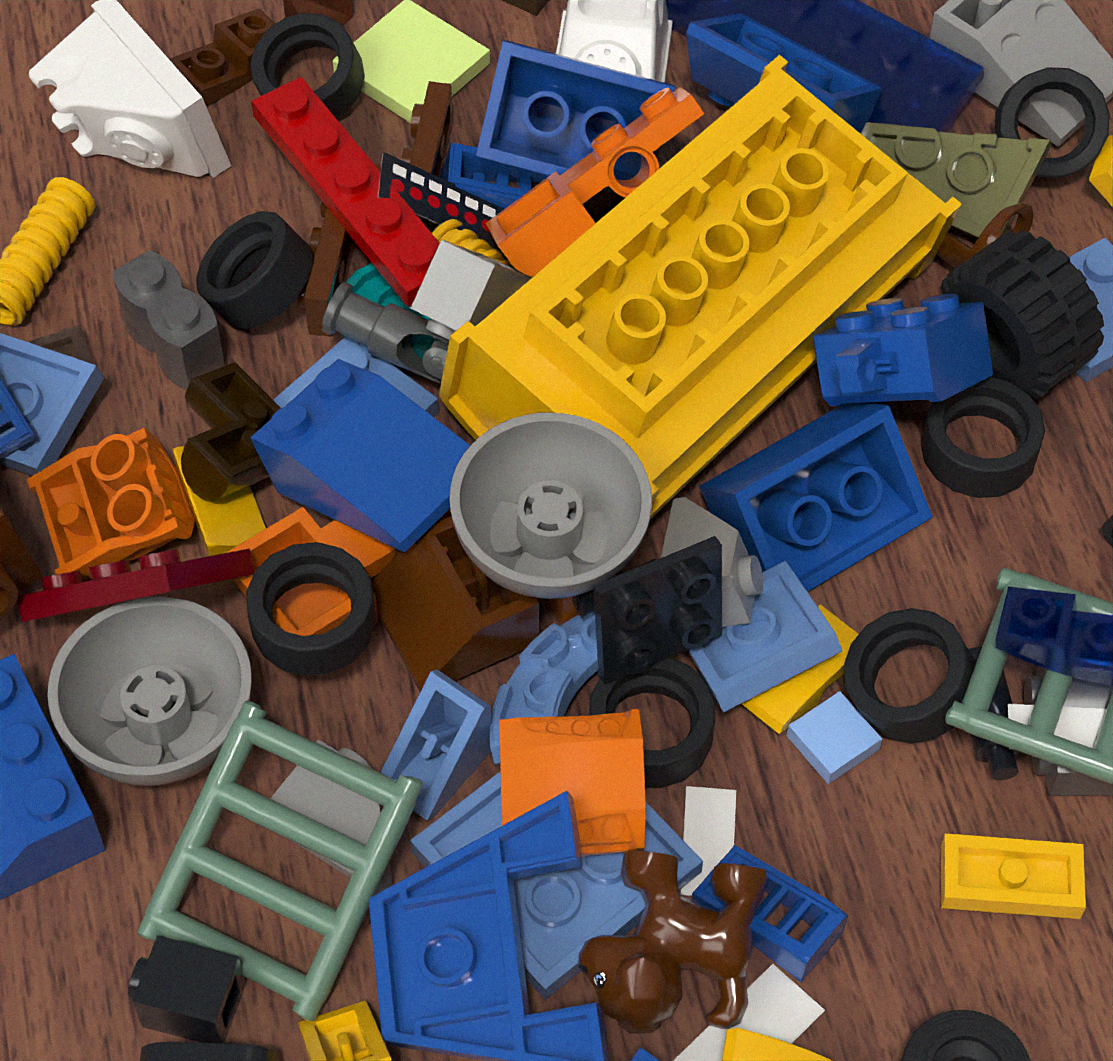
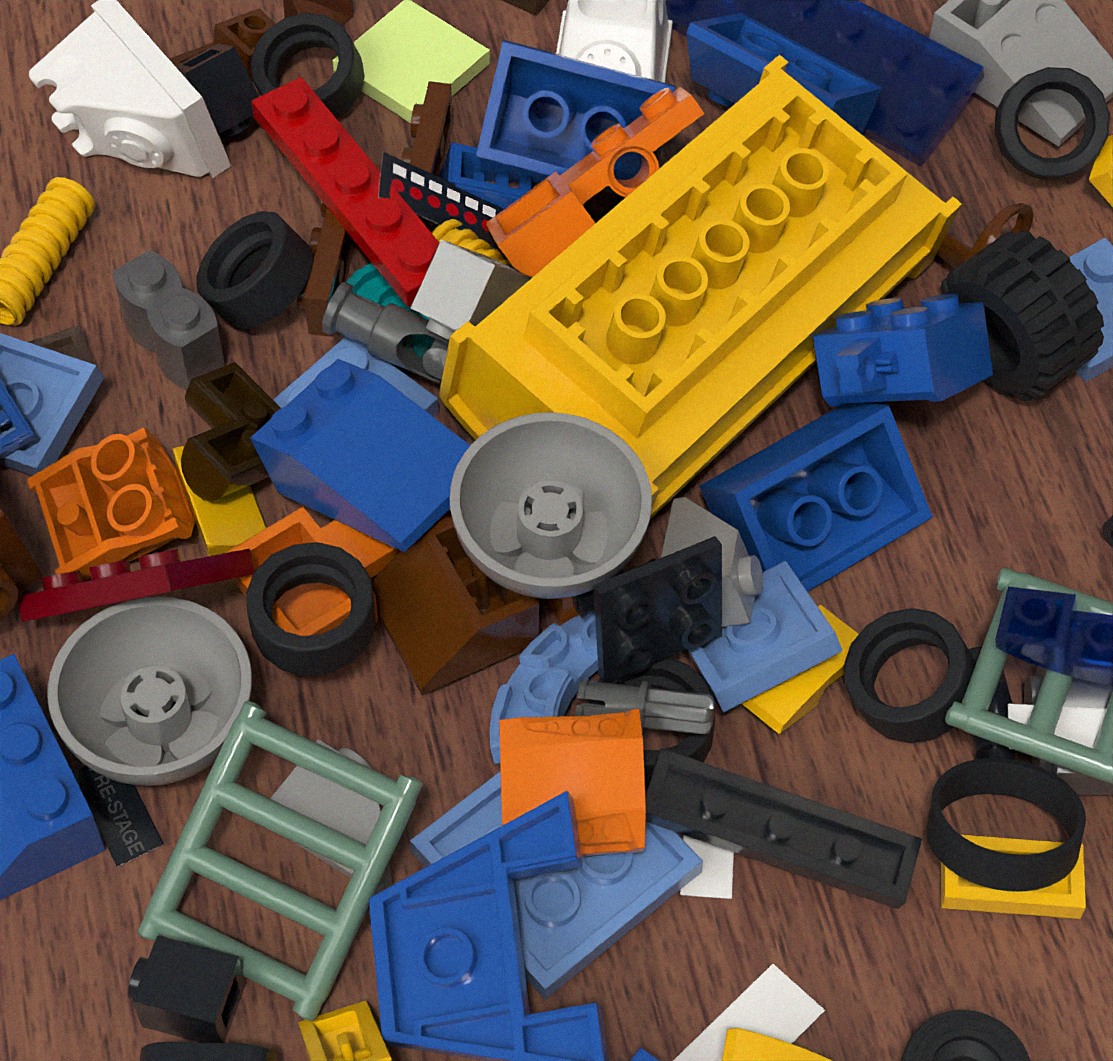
(118, 815): none -> black sticker
(224, 85): none -> black brick
(441, 742): medium blue slope -> none
(641, 972): reddish brown animal -> none
(658, 707): none -> dark grey axle
(781, 829): none -> black plate
(823, 916): blue slope -> none
(834, 737): light blue tile -> none
(974, 169): olive wing -> none
(979, 475): black tyre -> none
(995, 868): none -> black tyre

